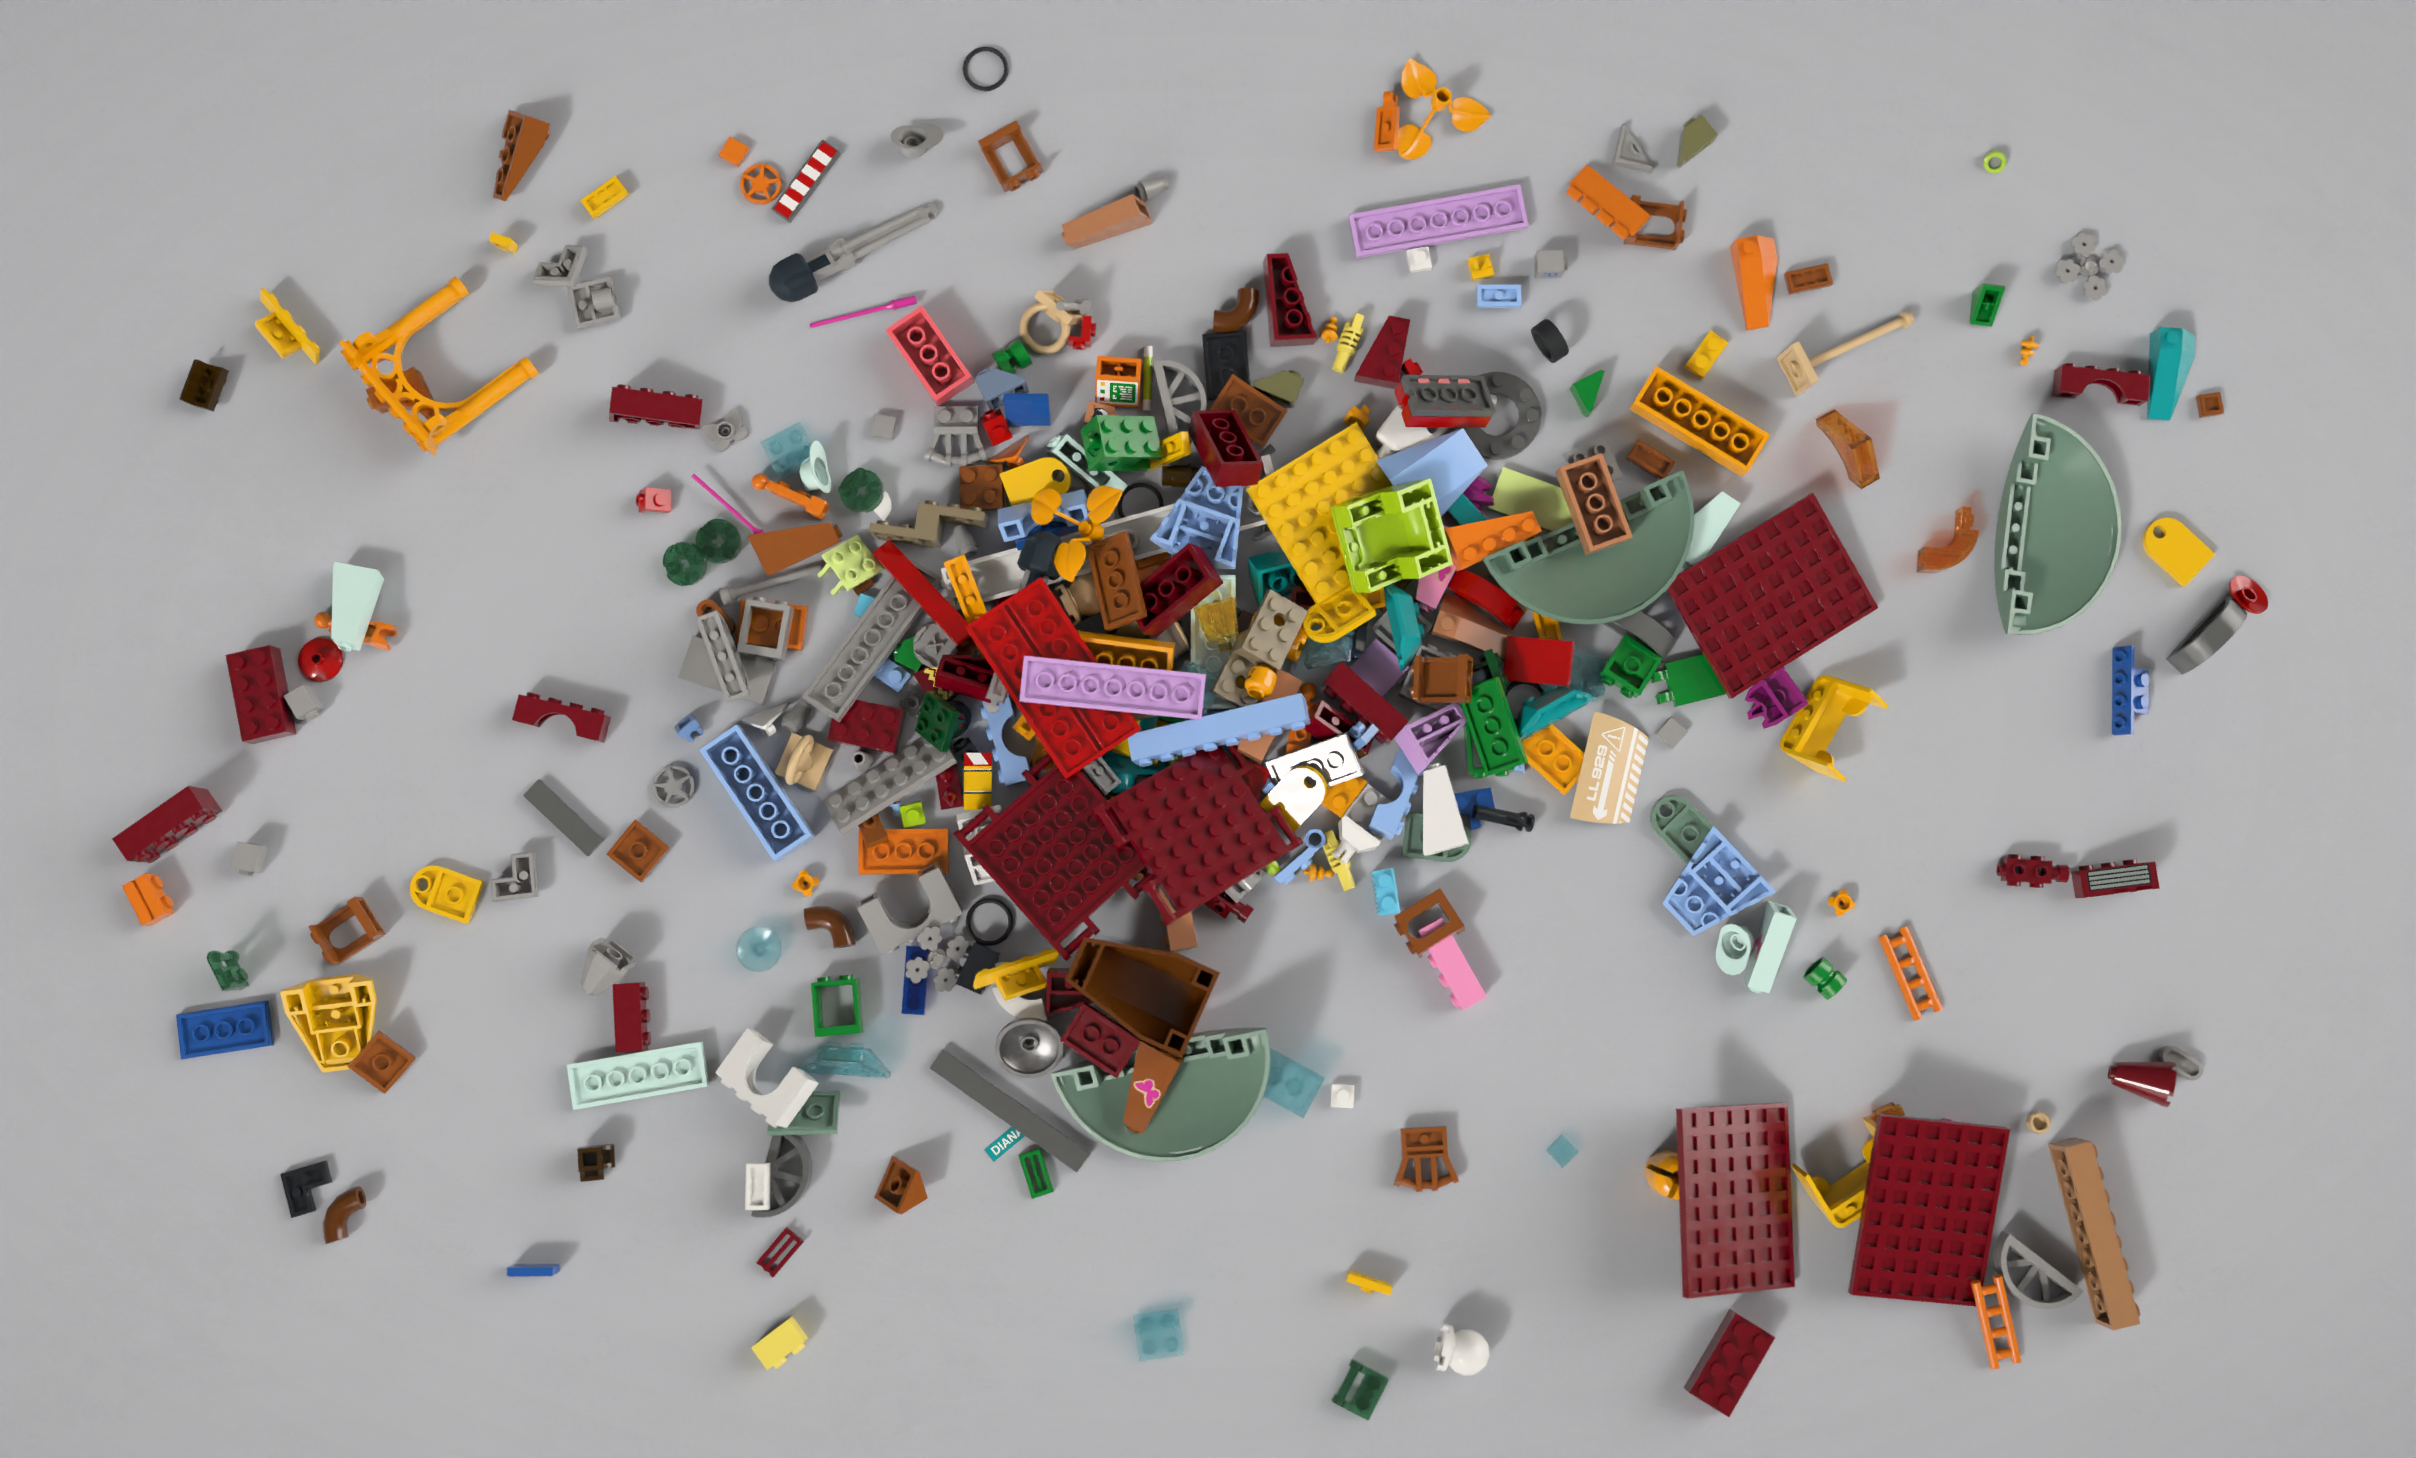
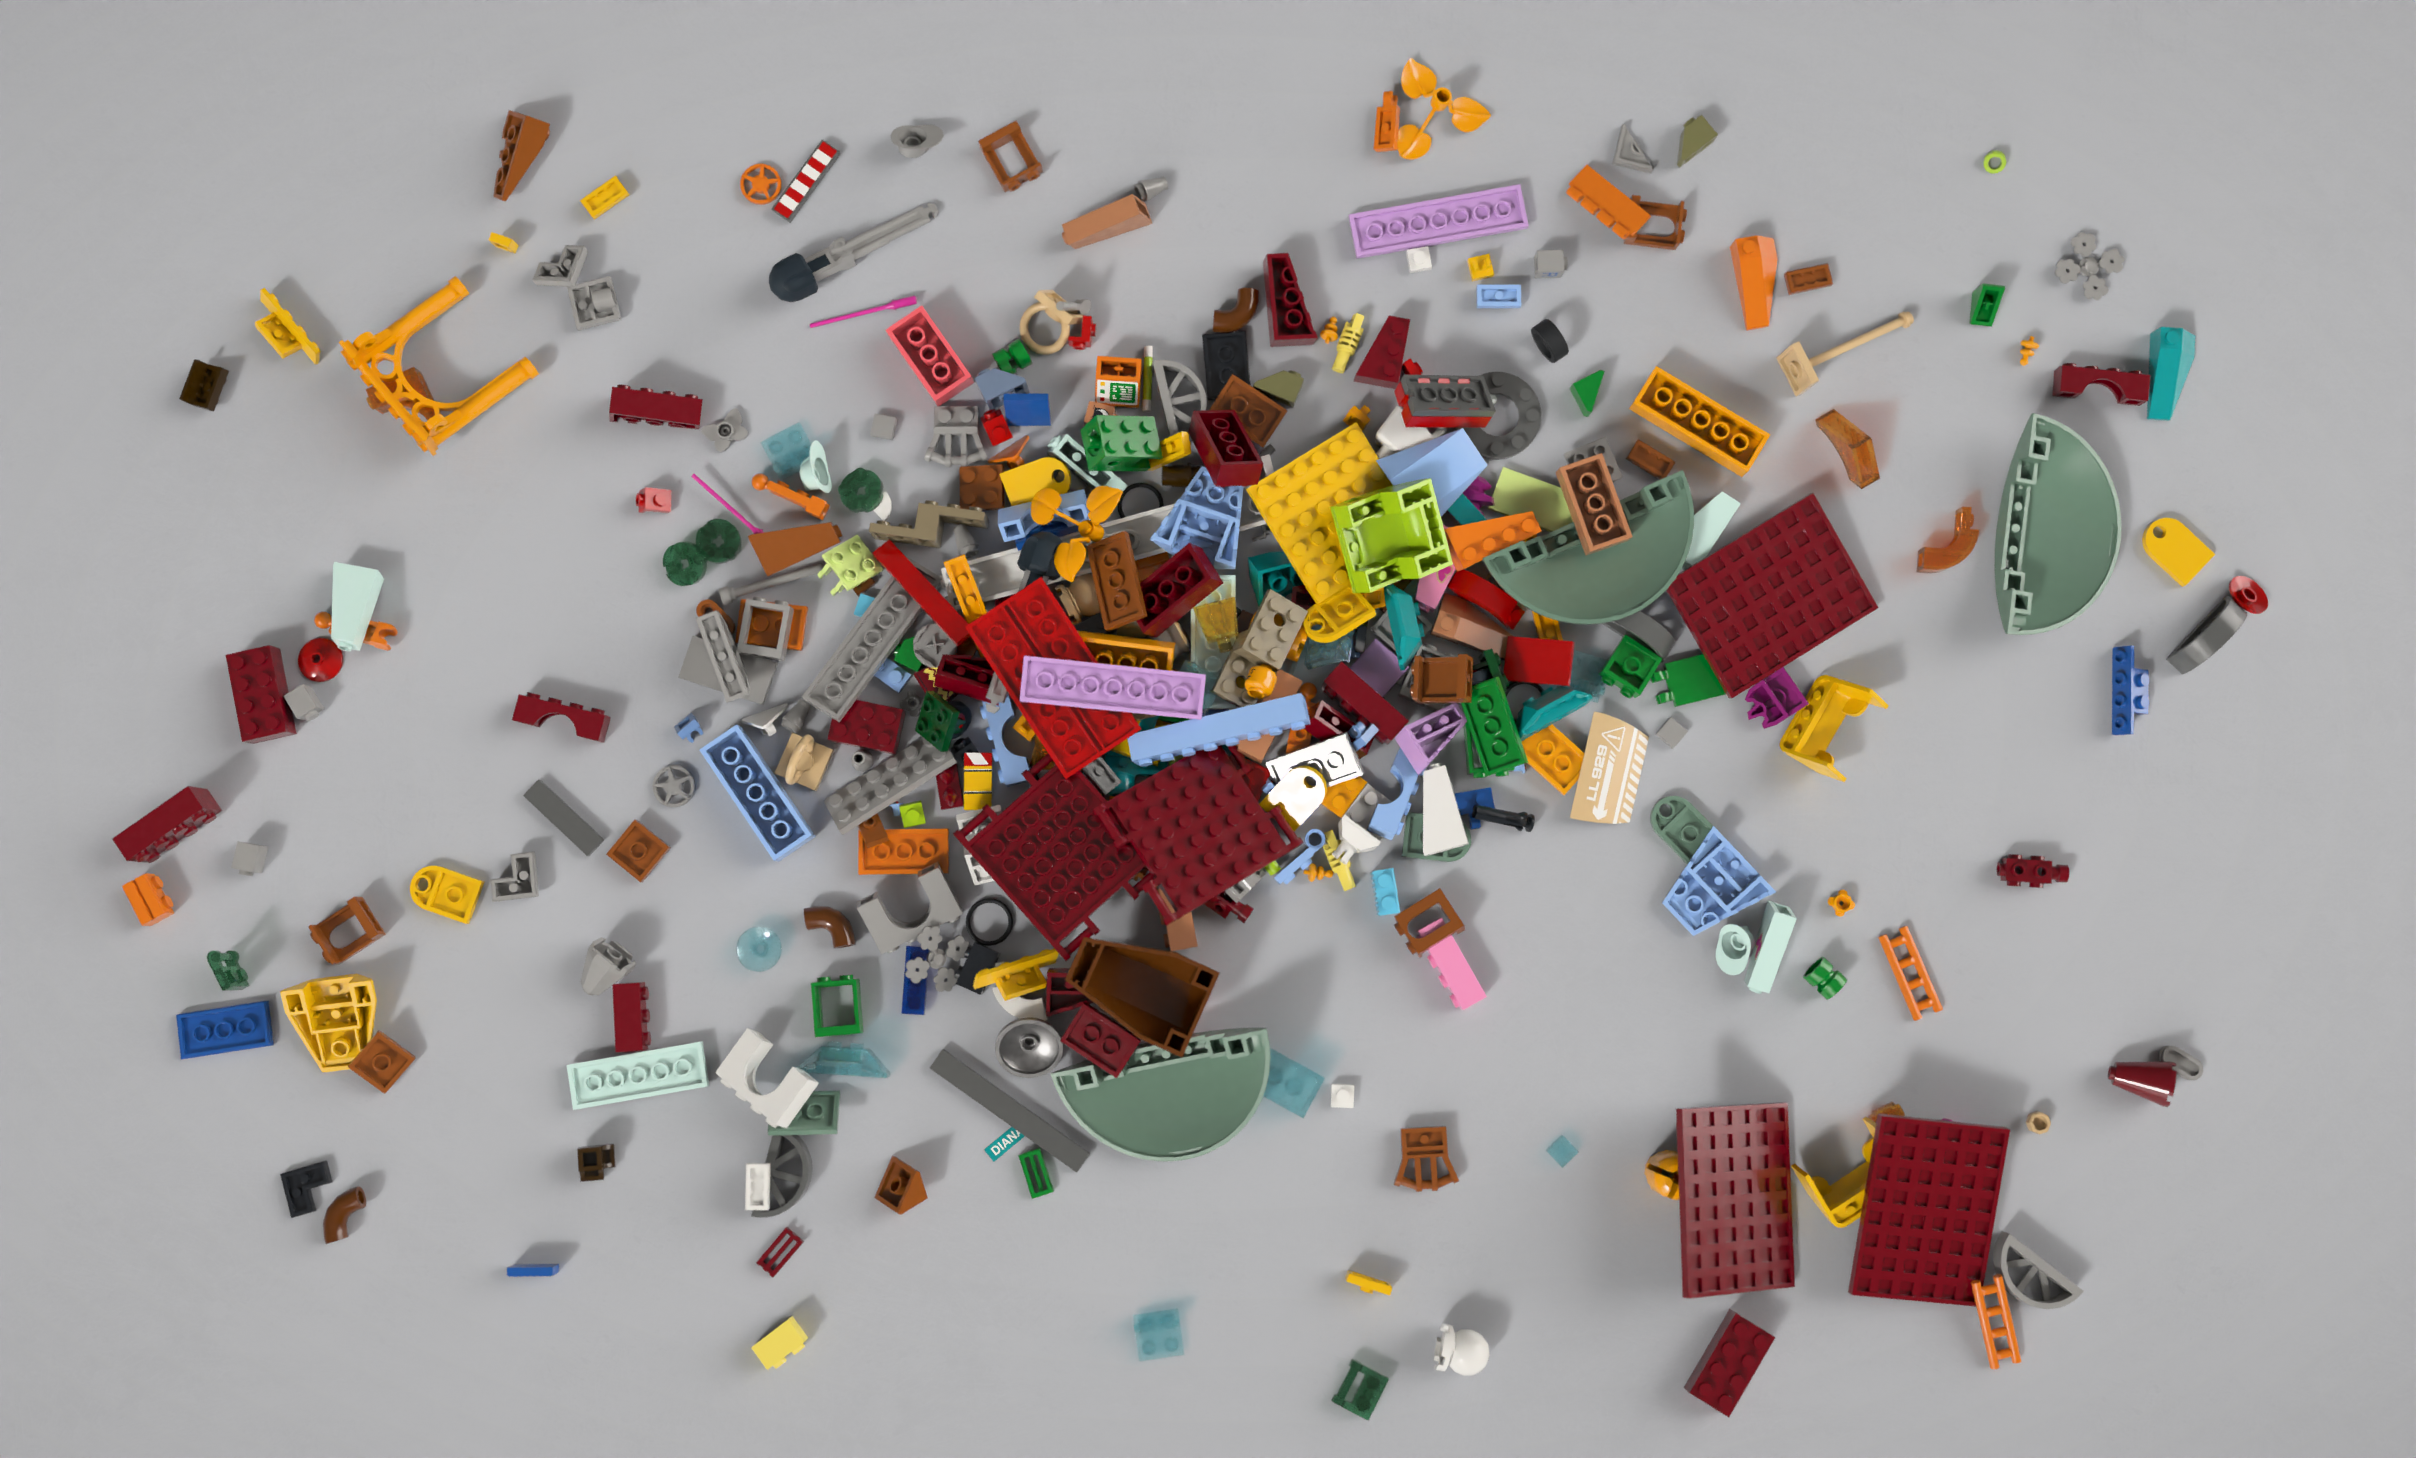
(734, 151): orange tile -> none
(799, 883): light orange plate -> none
(987, 88): black tyre -> none
(1150, 1080): dark orange slope -> none
(1706, 354): yellow plate -> none
(2094, 1233): medium nougat brick -> none
(2114, 879): wedge -> none
(2209, 405): dark orange tile -> none

